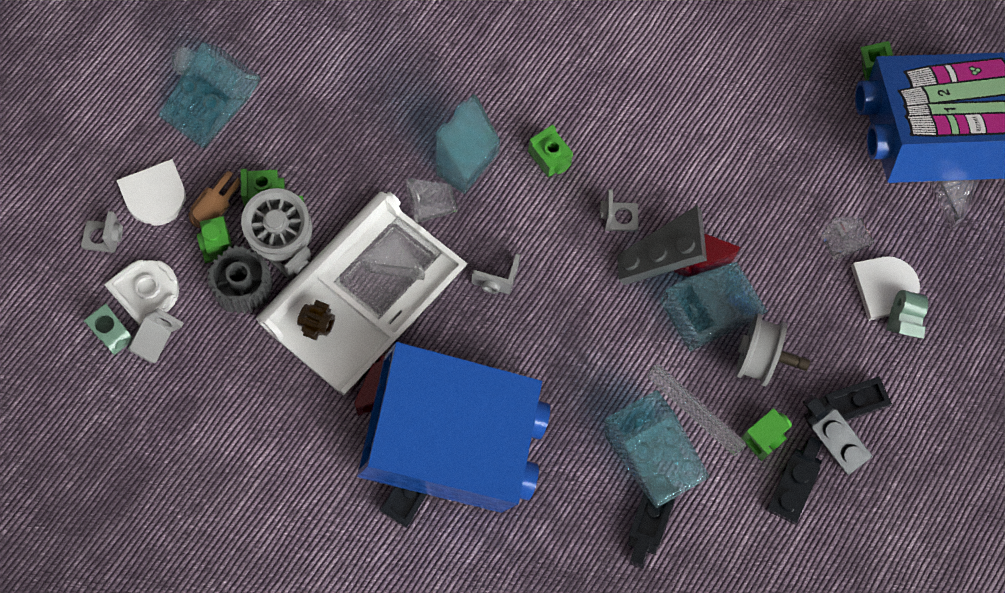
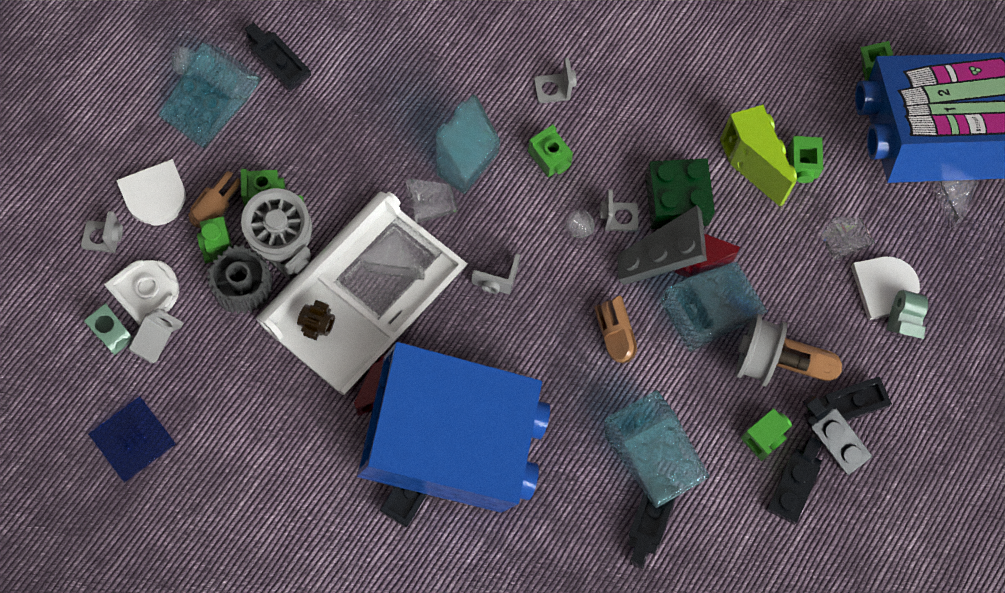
(132, 439): none -> clear blue piece
(277, 57): none -> black hinge
(563, 81): none -> light grey bracket
(580, 224): none -> clear plate
(616, 330): none -> medium nougat arm
(678, 187): none -> dark green brick
(696, 409): clear axle -> none
(758, 153): none -> lime slope
(810, 152): none -> bright green brick
(823, 363): none -> medium nougat arm

